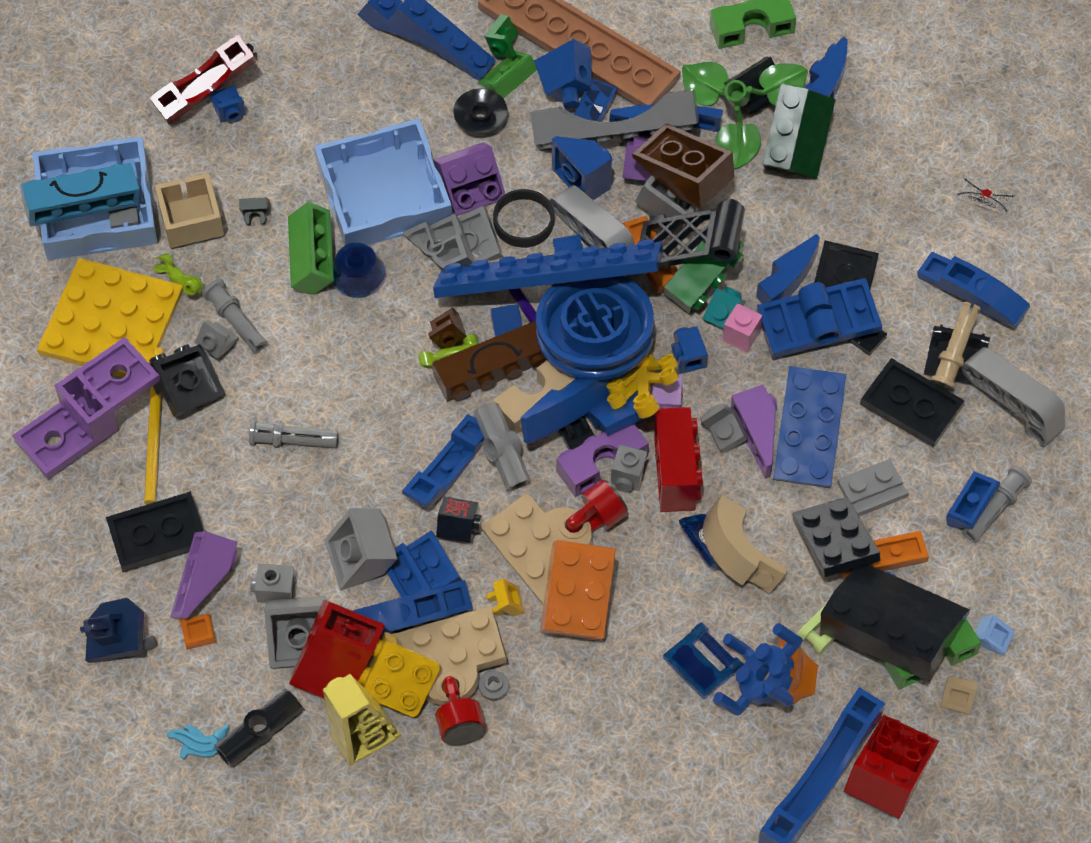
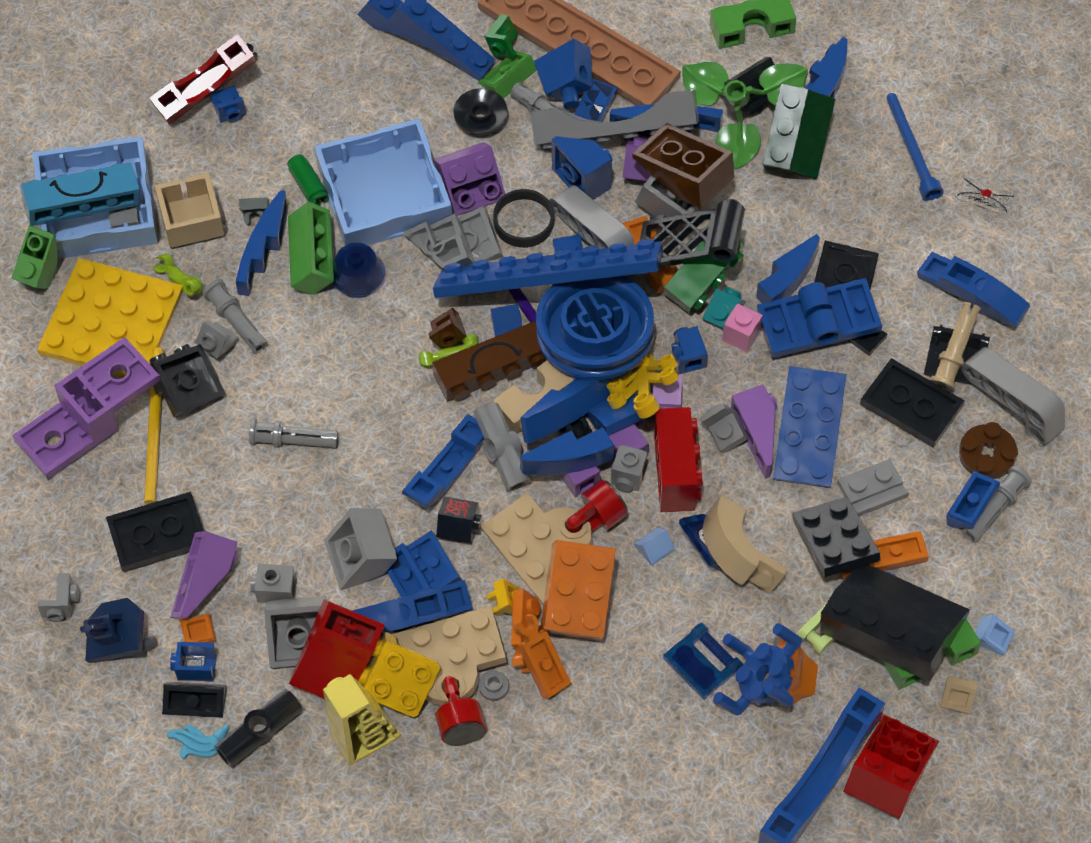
(36, 258): none -> bright green slope
(61, 607): none -> light grey bracket
(193, 699): none -> black slope
(194, 661): none -> blue window
(264, 237): none -> blue slope
(307, 179): none -> green piece
(523, 604): none -> orange plate
(529, 98): none -> light grey pin
(541, 658): none -> orange plate
(568, 454): none -> blue slope
(655, 545): none -> light blue slope
(928, 184): none -> blue piece
(992, 436): none -> reddish brown plate

